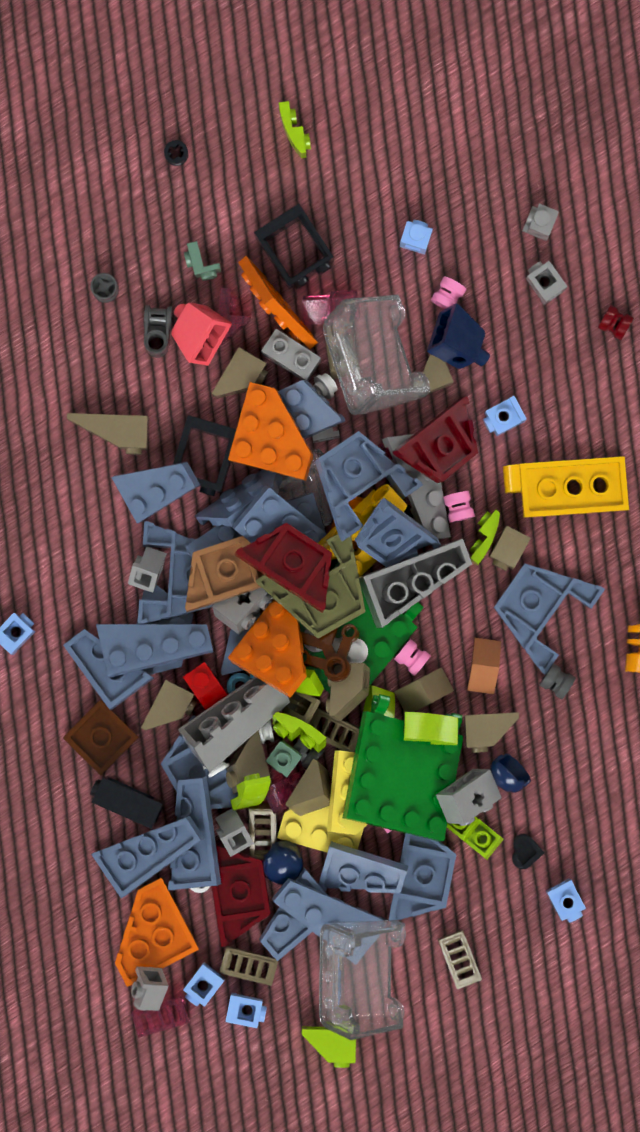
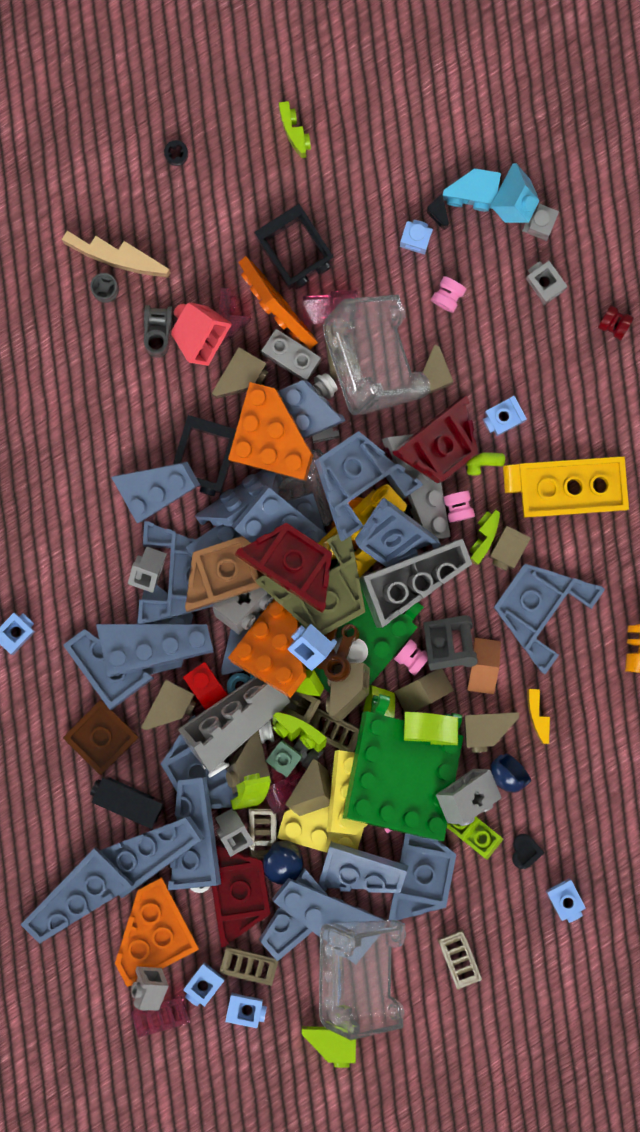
(81, 892): none -> sand blue wing
(122, 431): dark tan slope -> none
(124, 258): none -> tan slope
(194, 260): sand green bracket -> none
(310, 646): none -> light blue brick
(438, 213): none -> black slope
(441, 644): none -> dark grey plate
(458, 339): dark blue torso -> none
(475, 189): none -> medium azure slope
(484, 459): none -> lime arm
(516, 197): none -> medium azure slope
(540, 724): none -> yellow slope
(557, 681): dark grey wheel -> none

